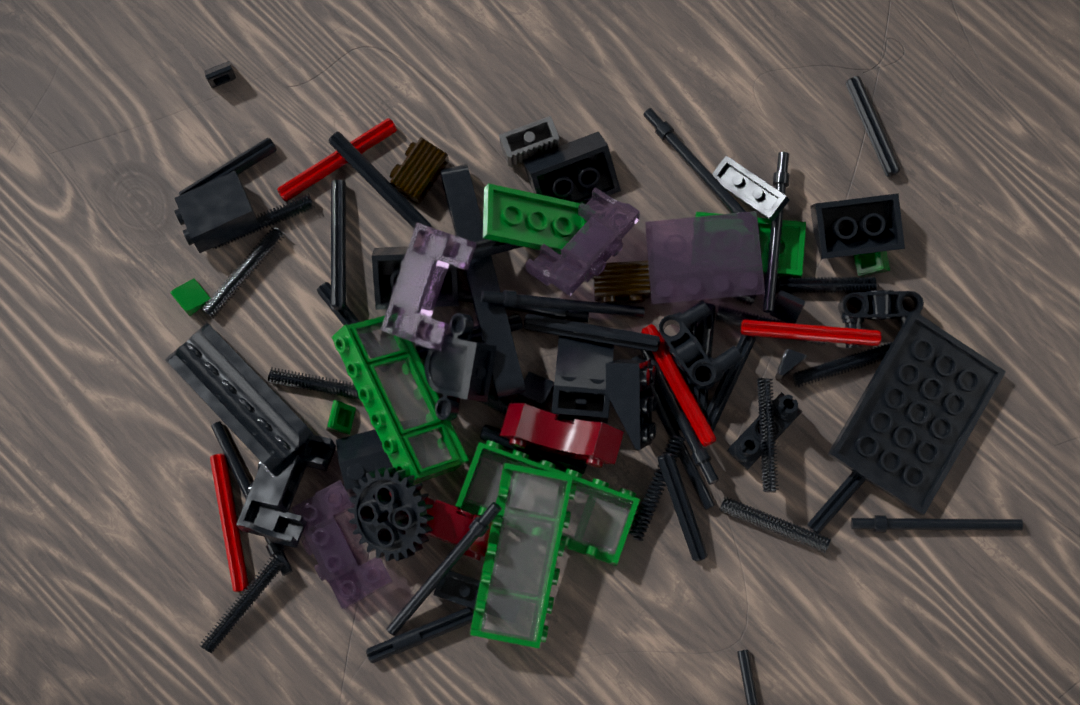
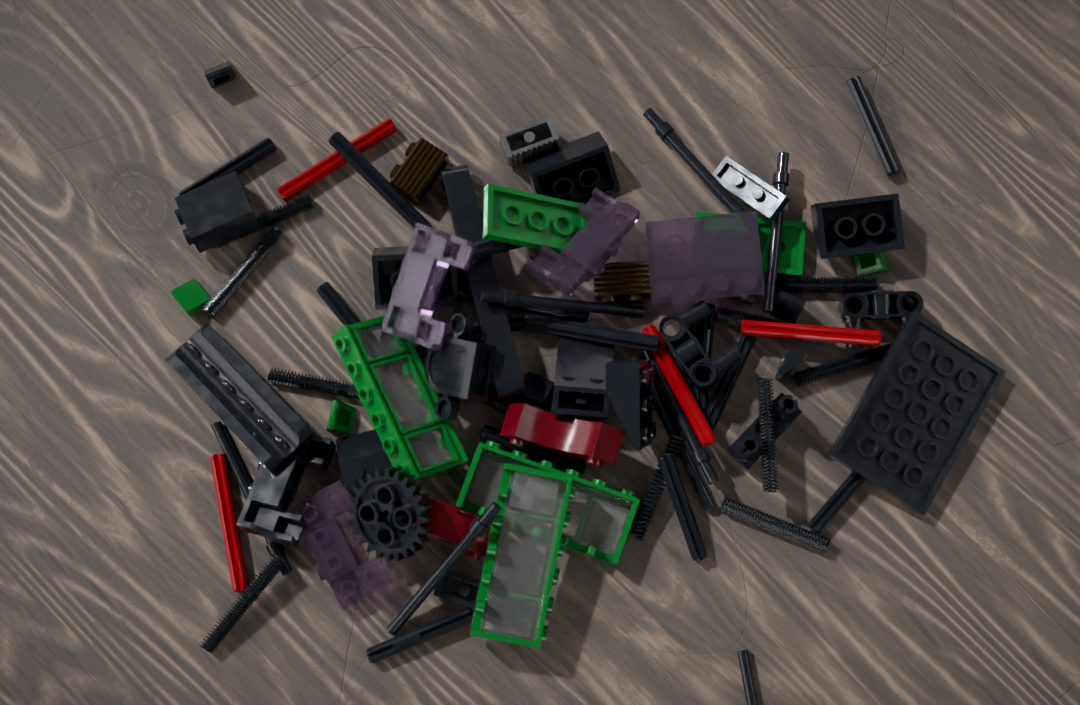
(338, 244): black axle -> none
(881, 523): black bar -> none

